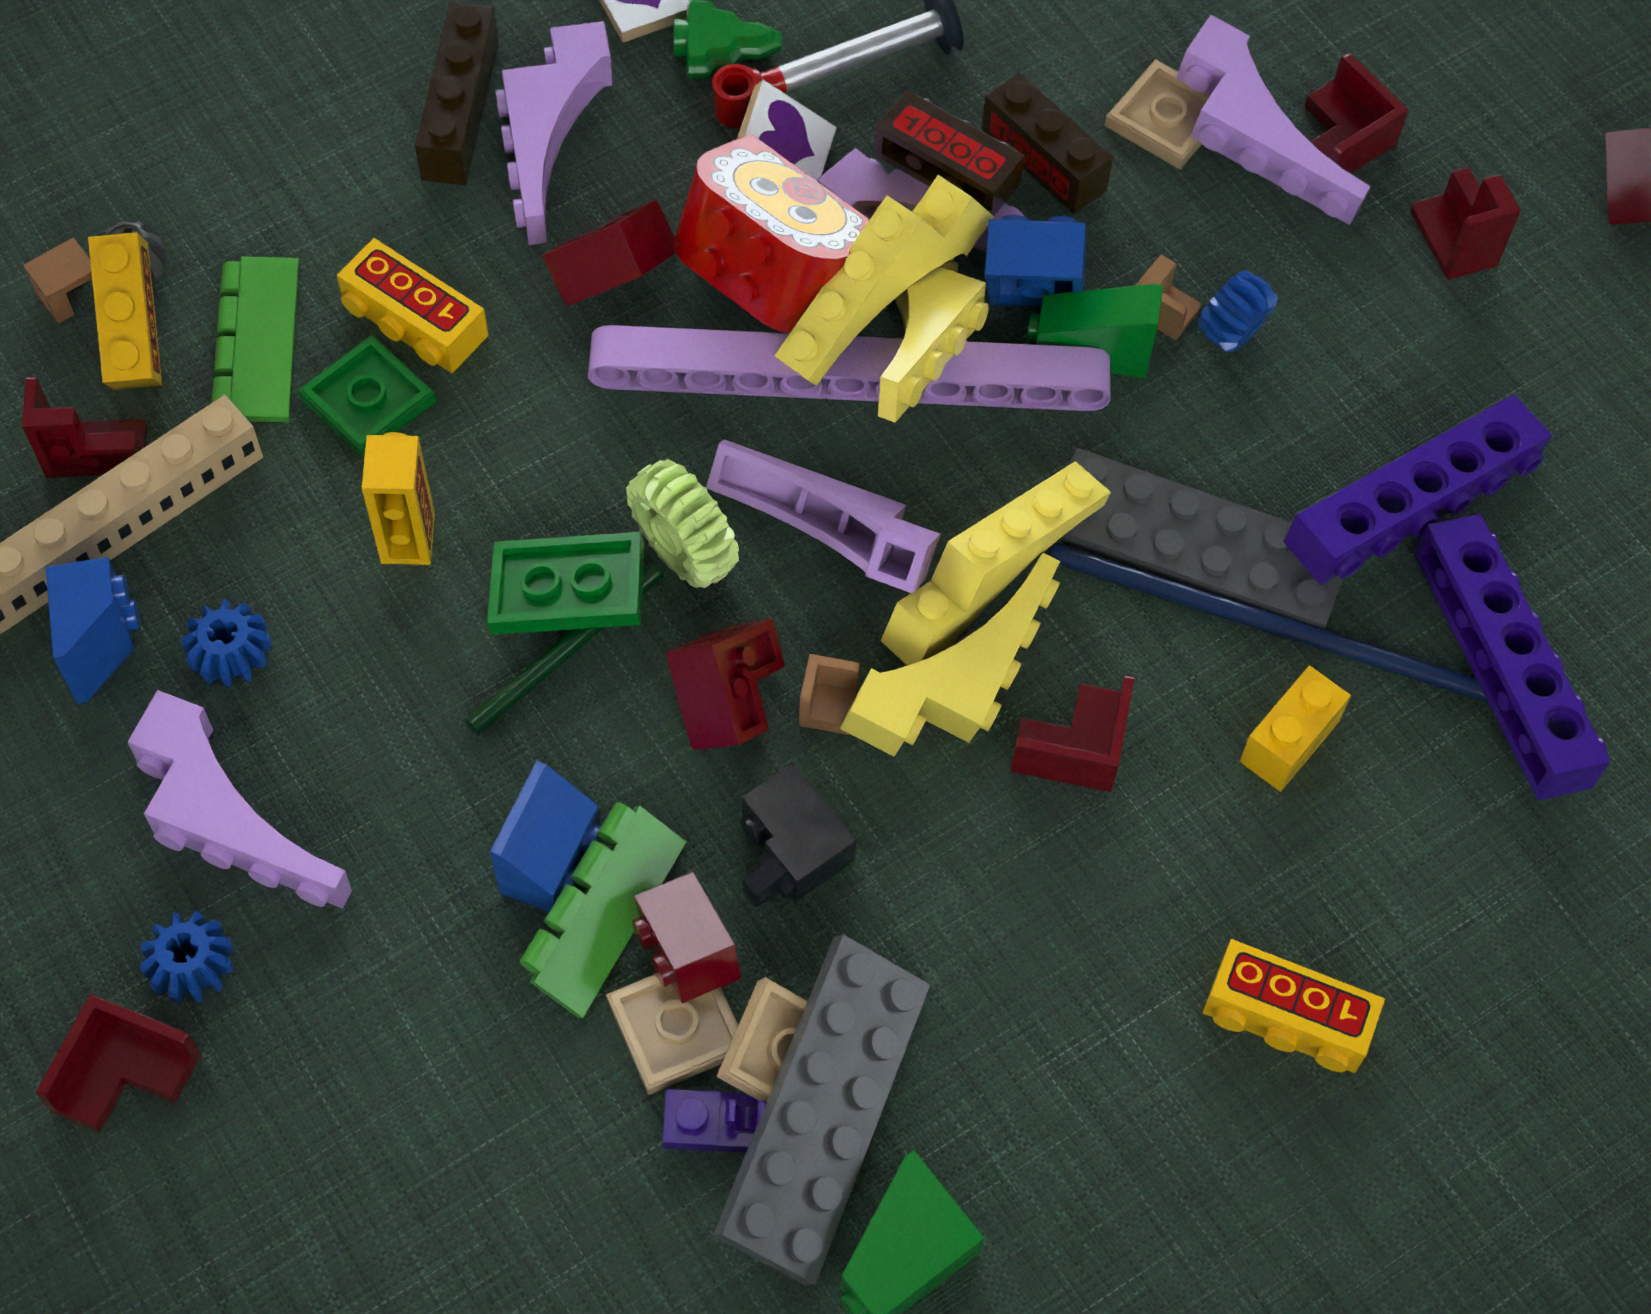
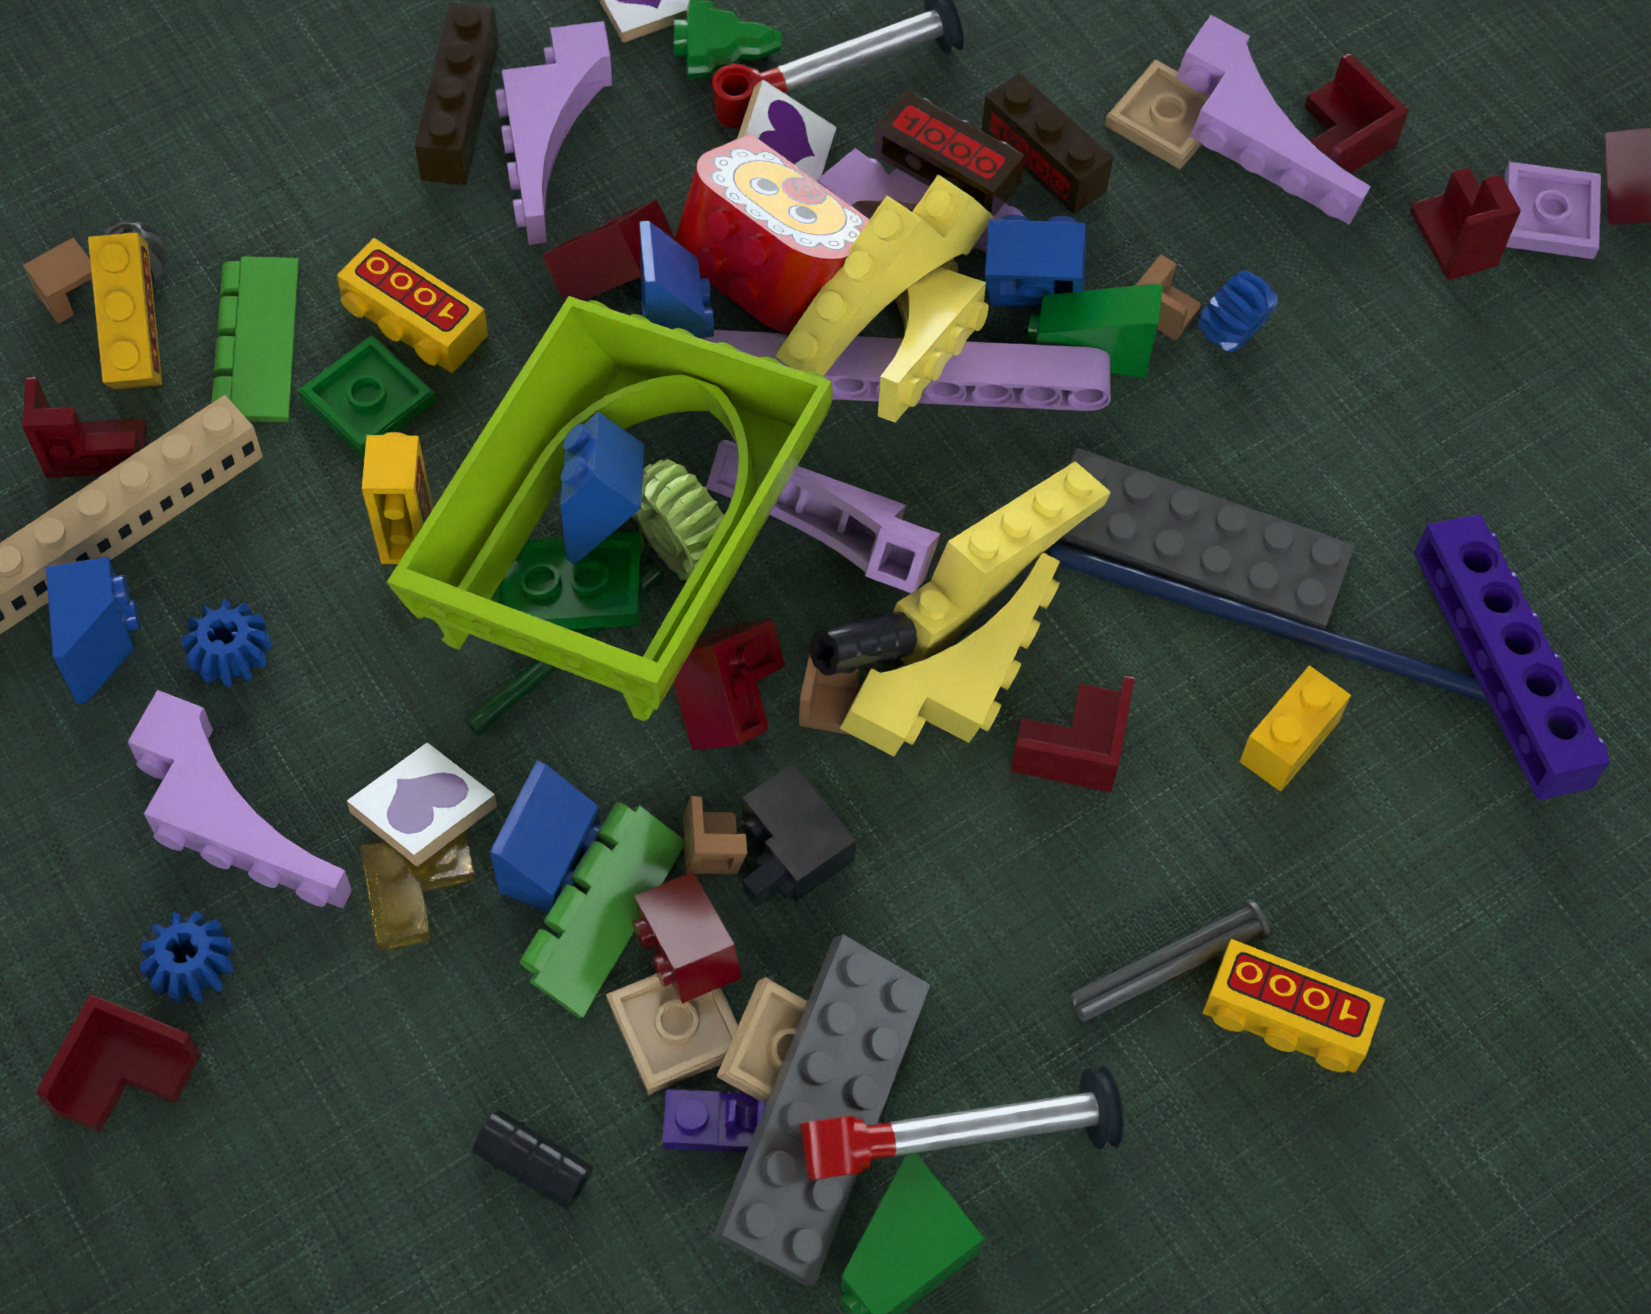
(398, 886): none -> clear yellow plate
(422, 804): none -> tile
(532, 1159): none -> black axle
(598, 483): none -> blue slope
(629, 374): none -> lime panel
(672, 284): none -> blue slope
(711, 840): none -> medium nougat panel
(847, 1145): none -> piece
(863, 643): none -> black axle
(1169, 962): none -> dark grey axle
(1417, 490): dark purple brick -> none
(1556, 210): none -> lavender plate

